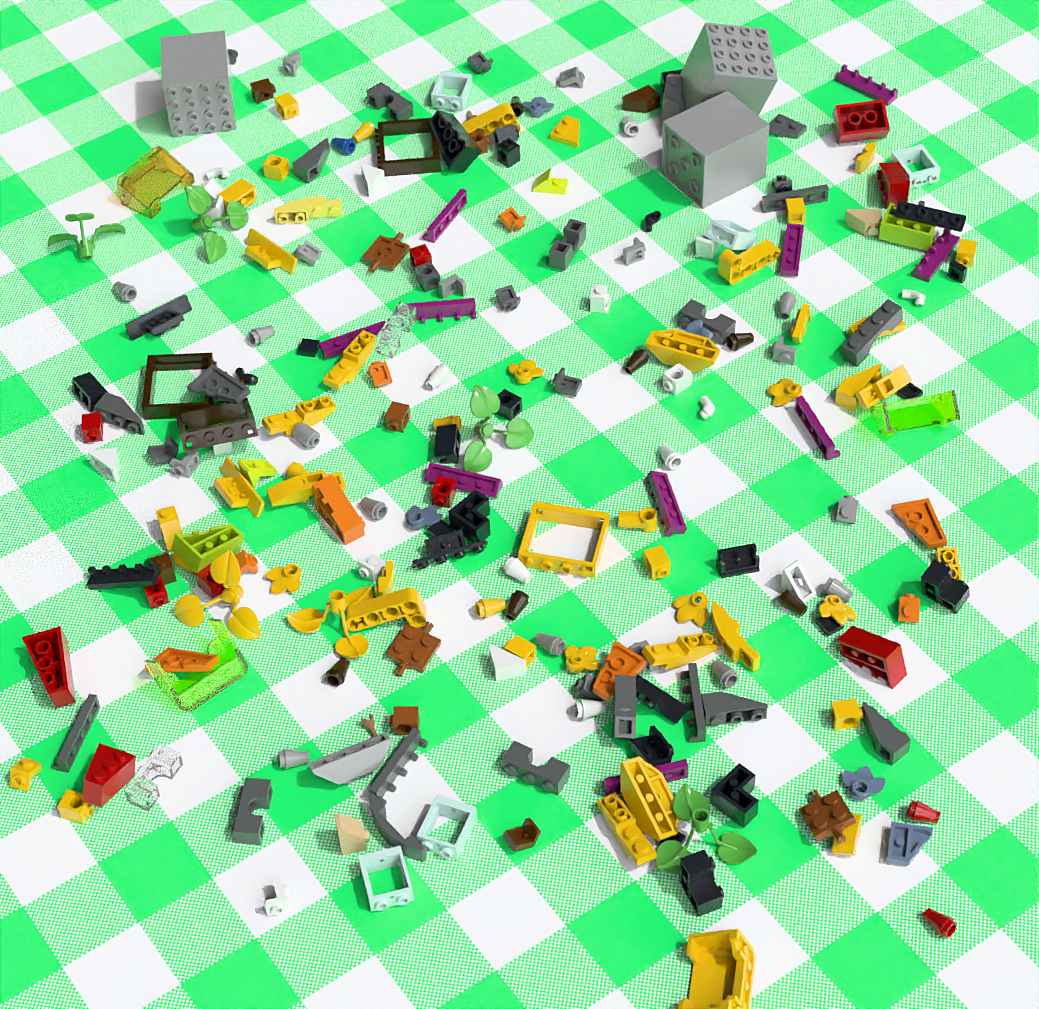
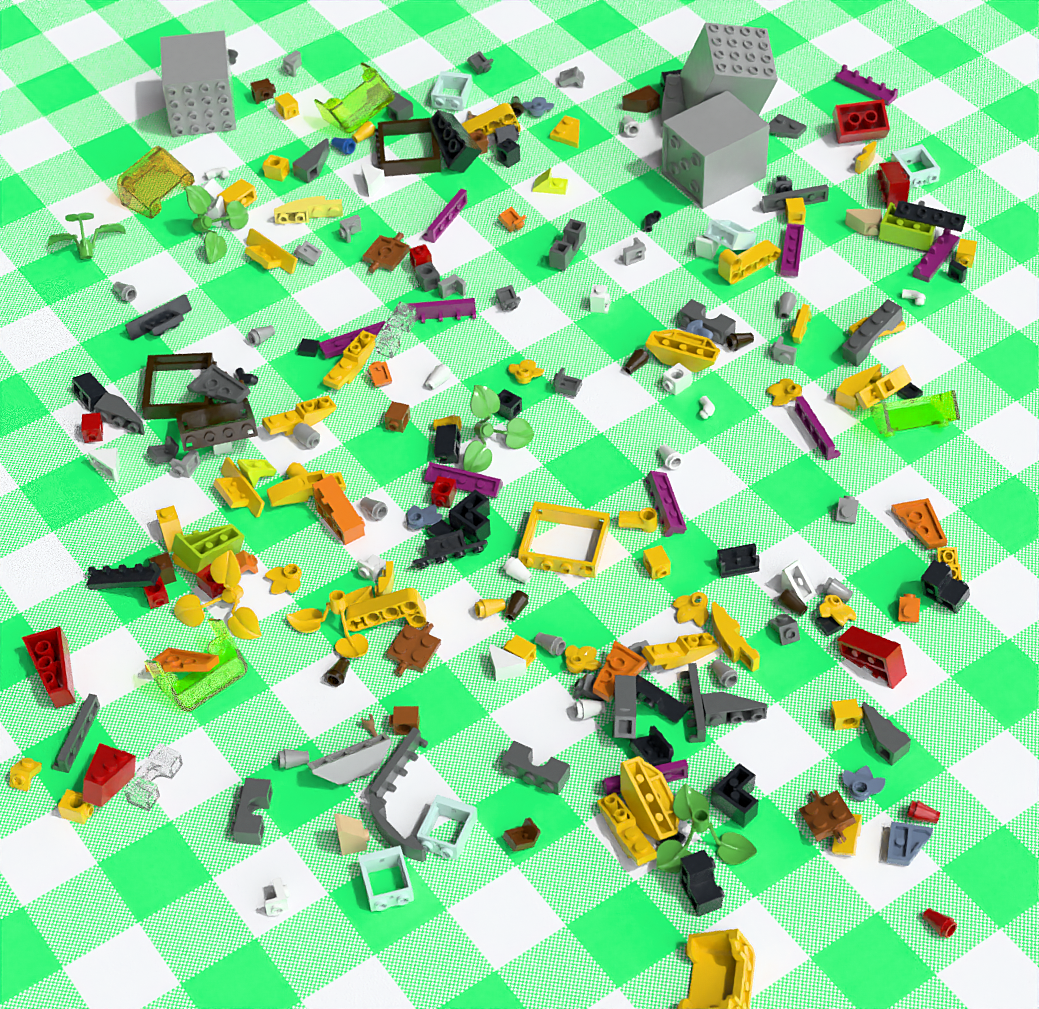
(350, 226): none -> light grey bracket
(359, 104): none -> clear neon green windscreen
(786, 627): none -> dark grey bracket

